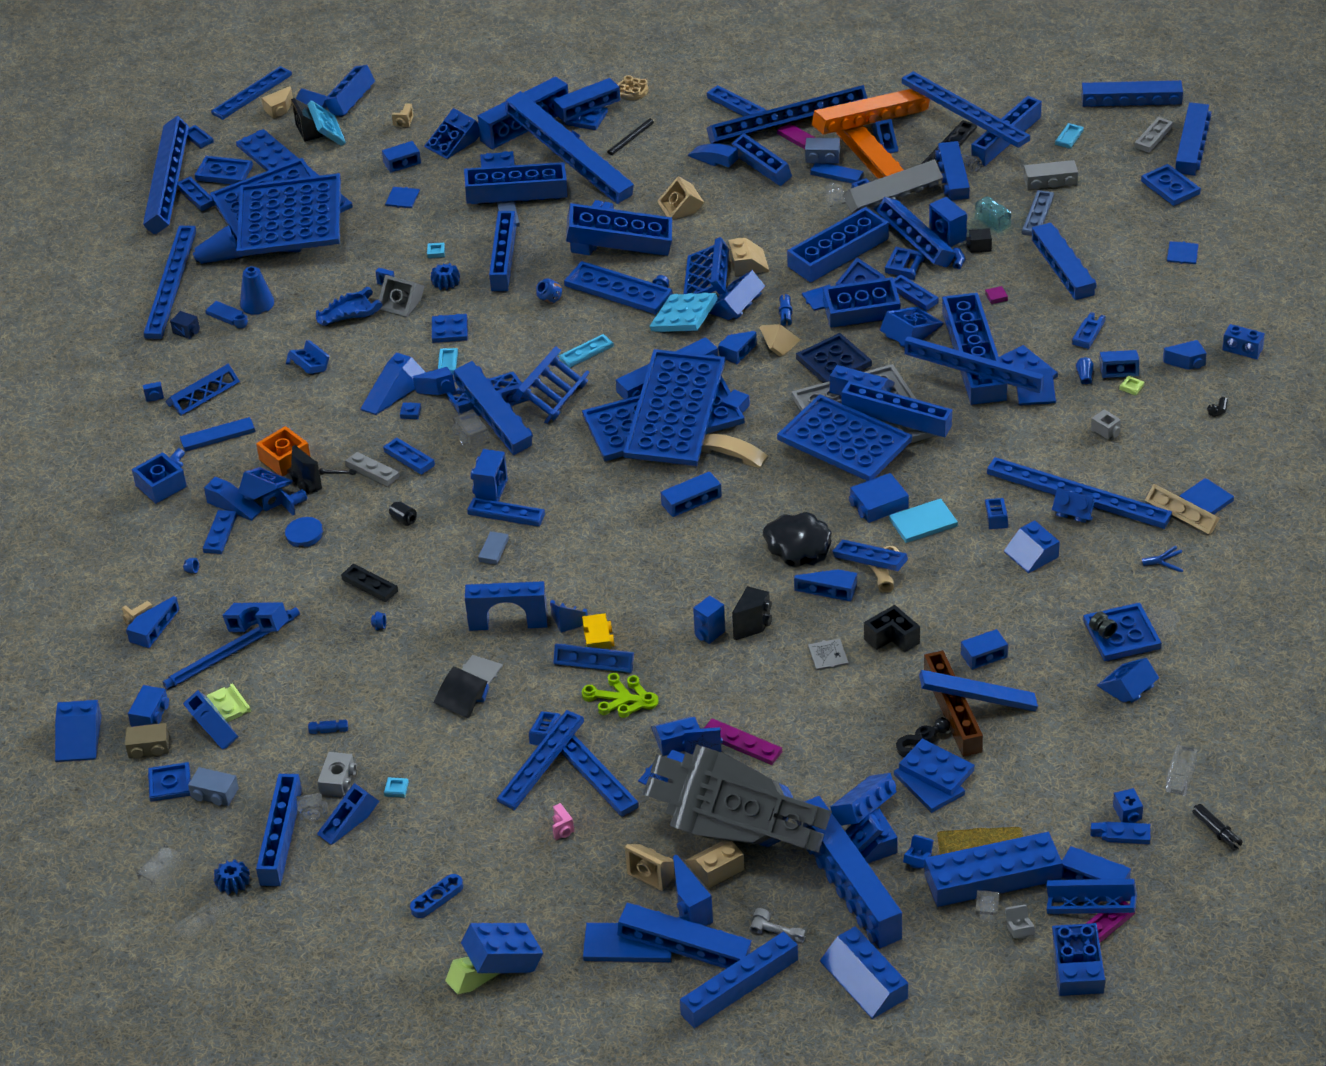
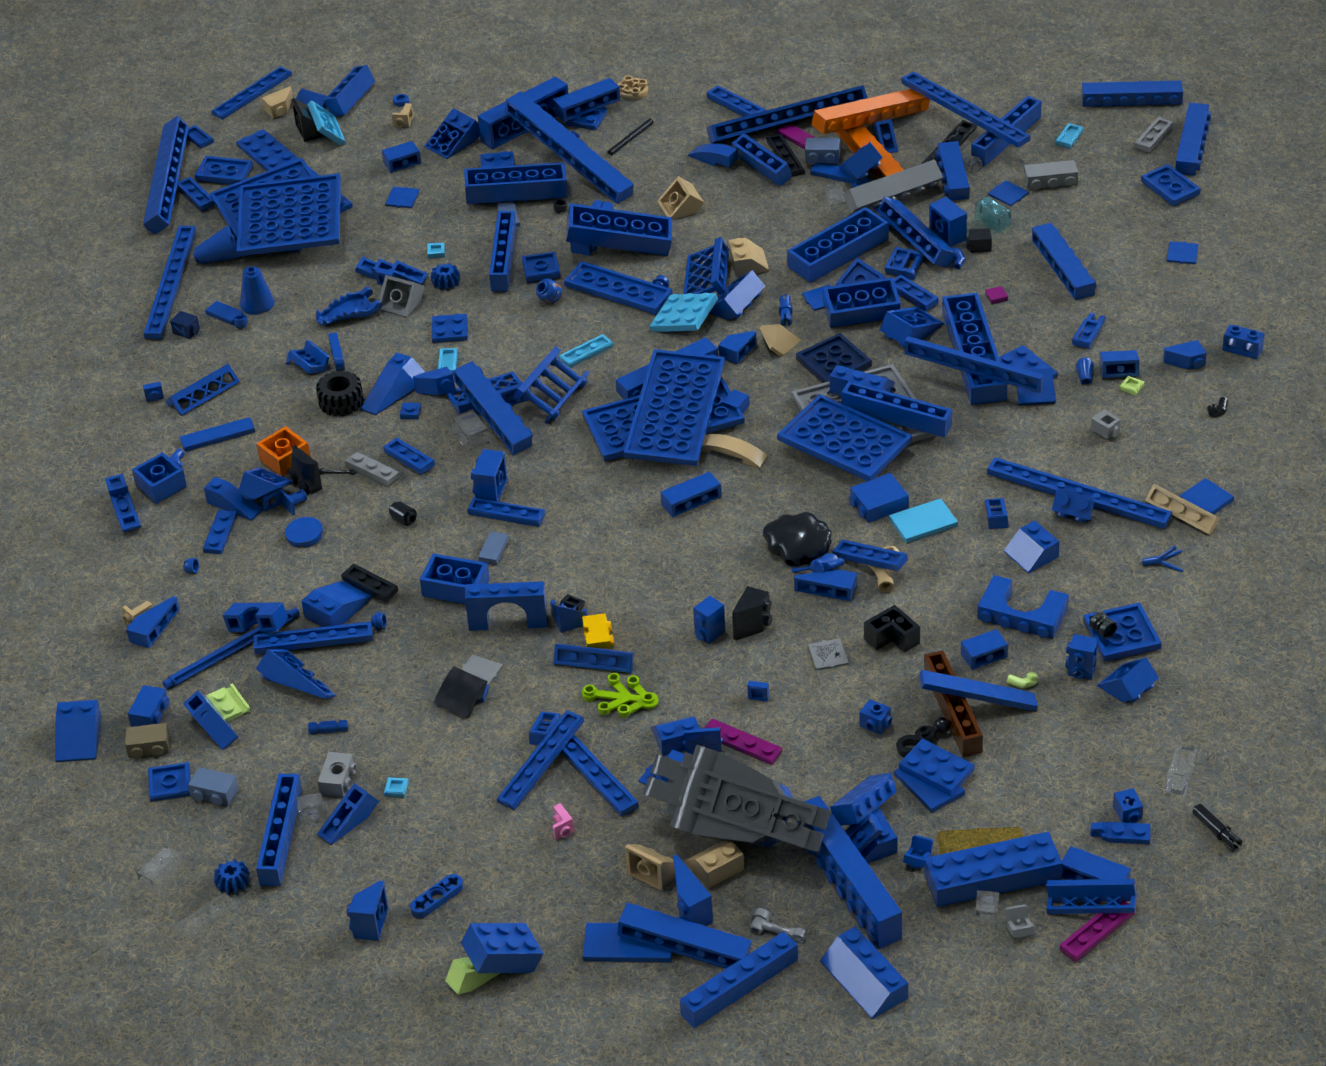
(122, 503): none -> blue slope
(286, 669): none -> blue wedge
(314, 637): none -> blue plate
(333, 603): none -> blue slope
(336, 351): none -> blue beam
(339, 393): none -> black tyre
(368, 912): none -> blue slope
(400, 100): none -> blue tile
(401, 270): none -> blue slope
(447, 576): none -> blue brick
(541, 266): none -> blue plate
(560, 206): none -> black hinge
(571, 601): none -> black plate
(758, 690): none -> blue tile
(782, 150): none -> black tile
(824, 563): none -> blue piece
(861, 162): none -> blue slope
(875, 717): none -> blue brick
(1008, 193): none -> blue piece
(1023, 683): none -> yellowish green arm
(1038, 211): sand blue tile -> none
(1042, 621): none -> blue arch
(1078, 959): blue slope -> none
(1082, 656): none -> blue brick

